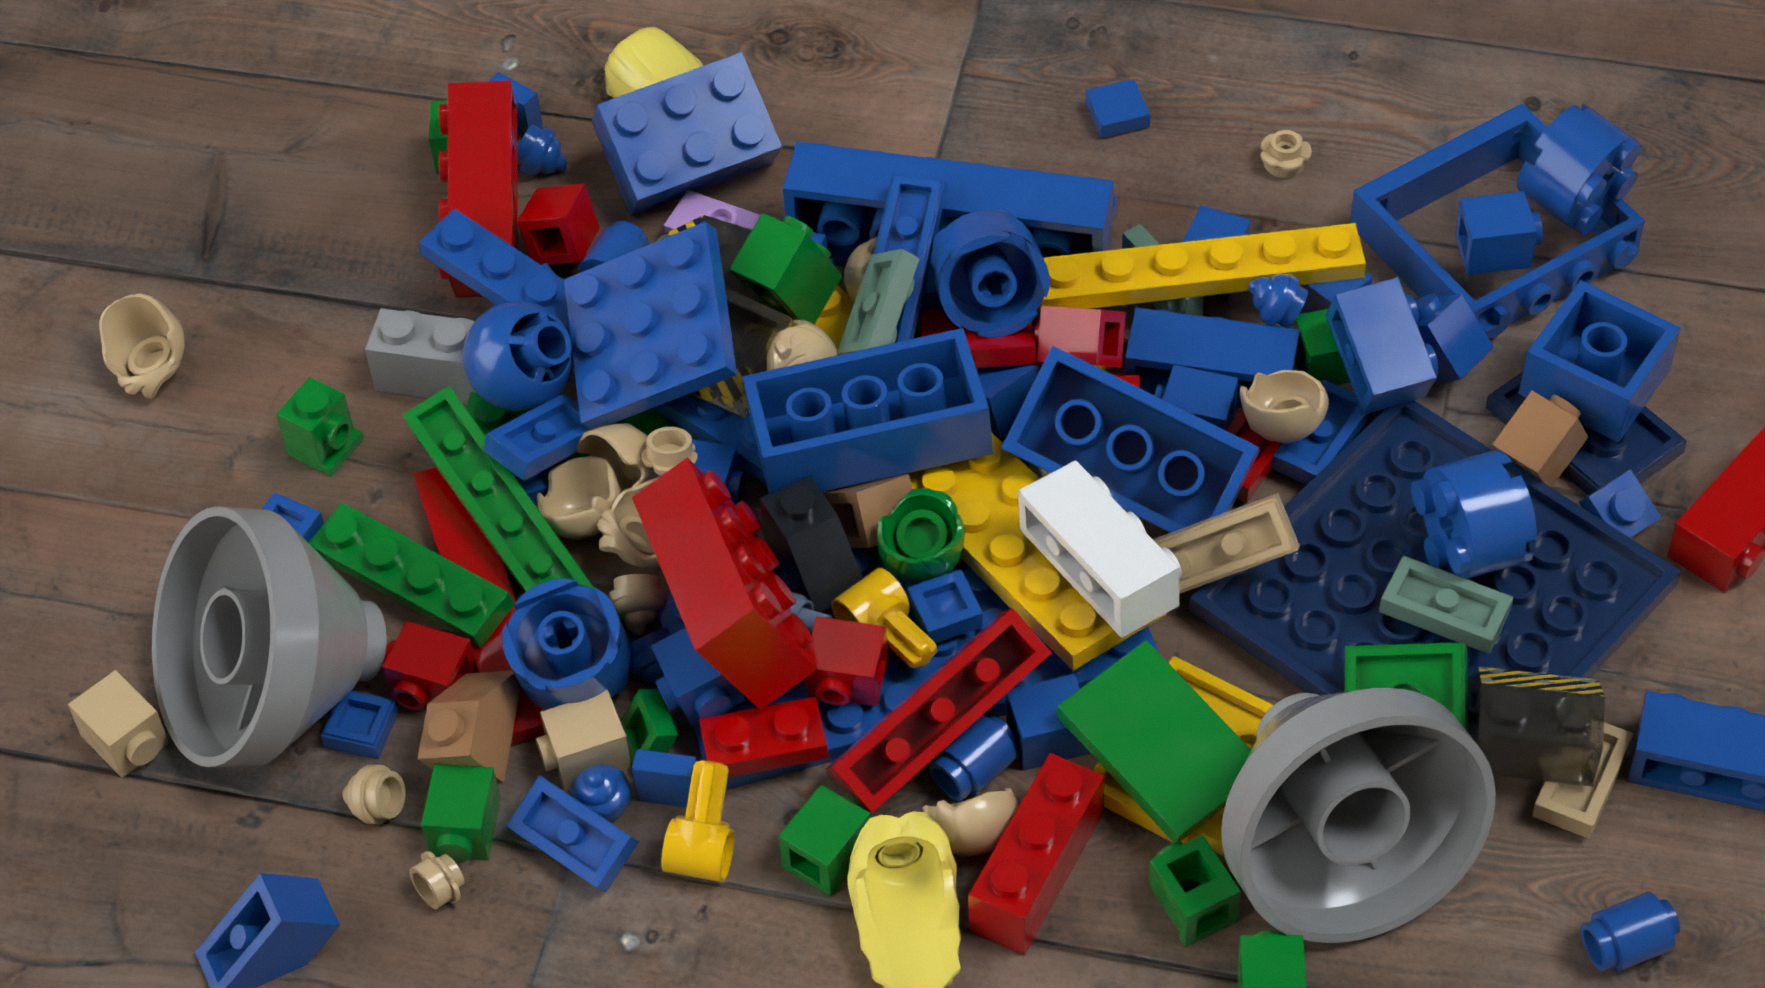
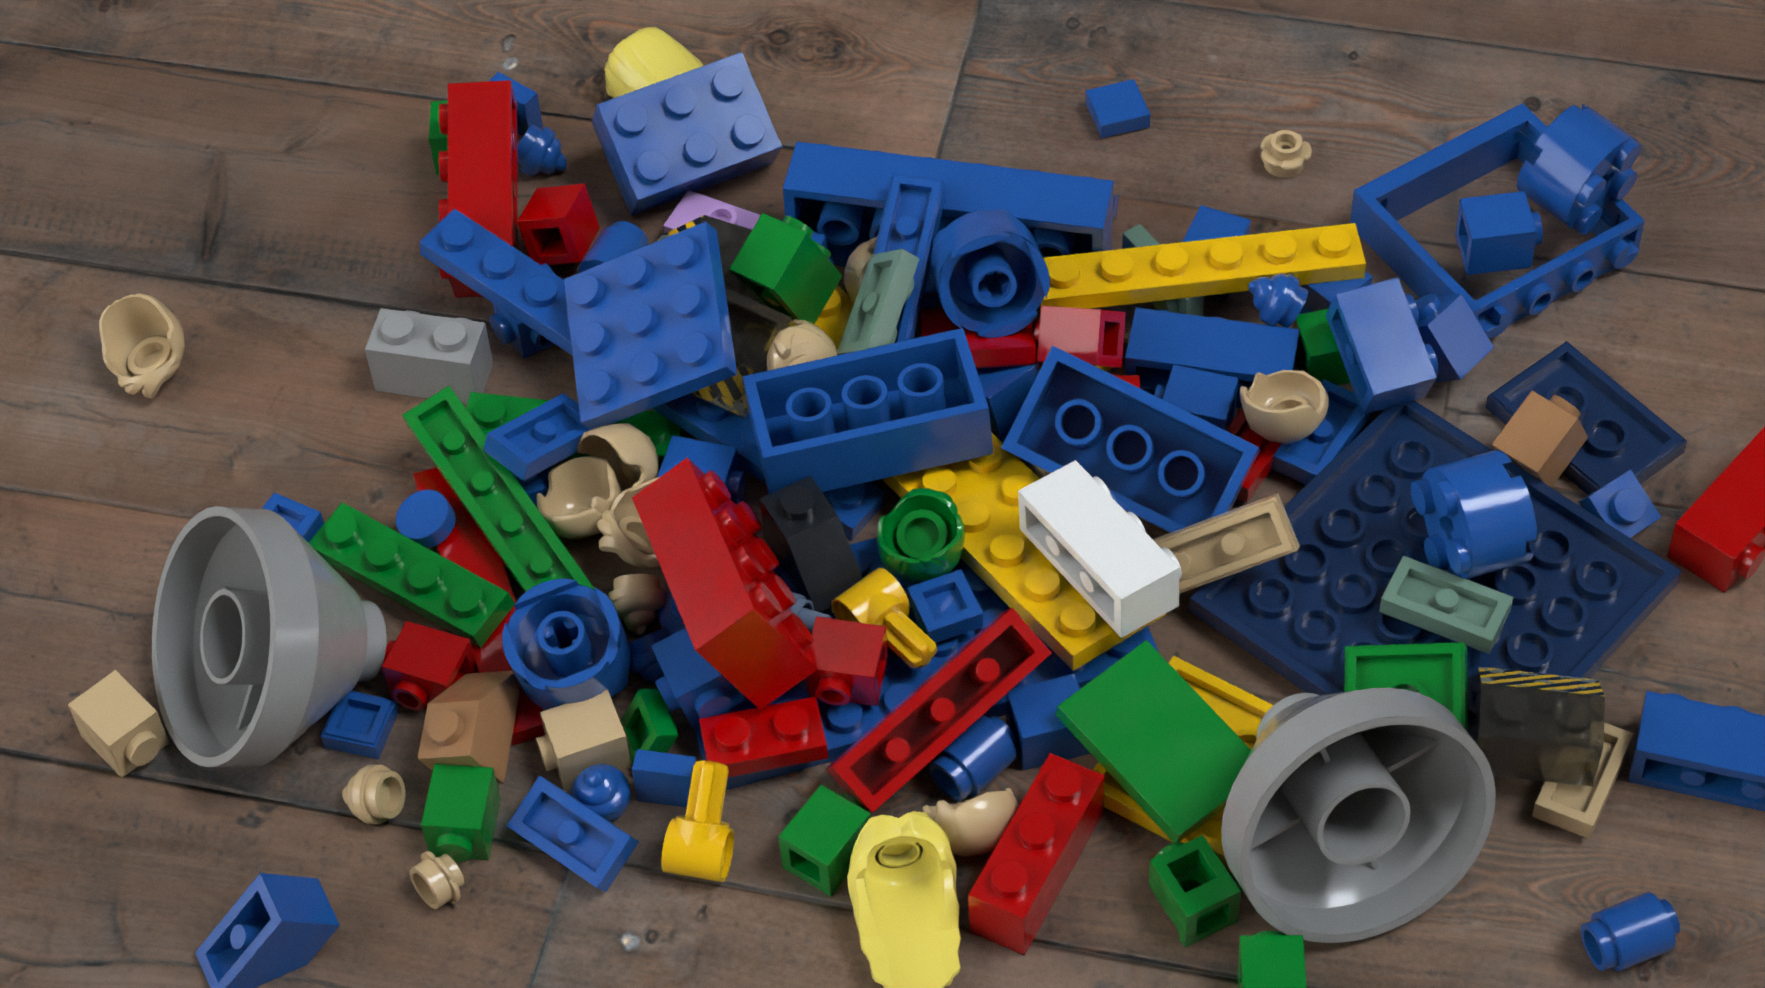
(318, 427): green brick -> none
(426, 518): none -> blue tile
(518, 356): blue brick -> none
(668, 448): tan plate -> none
(863, 505): medium nougat brick -> none
(1601, 358): blue brick -> none

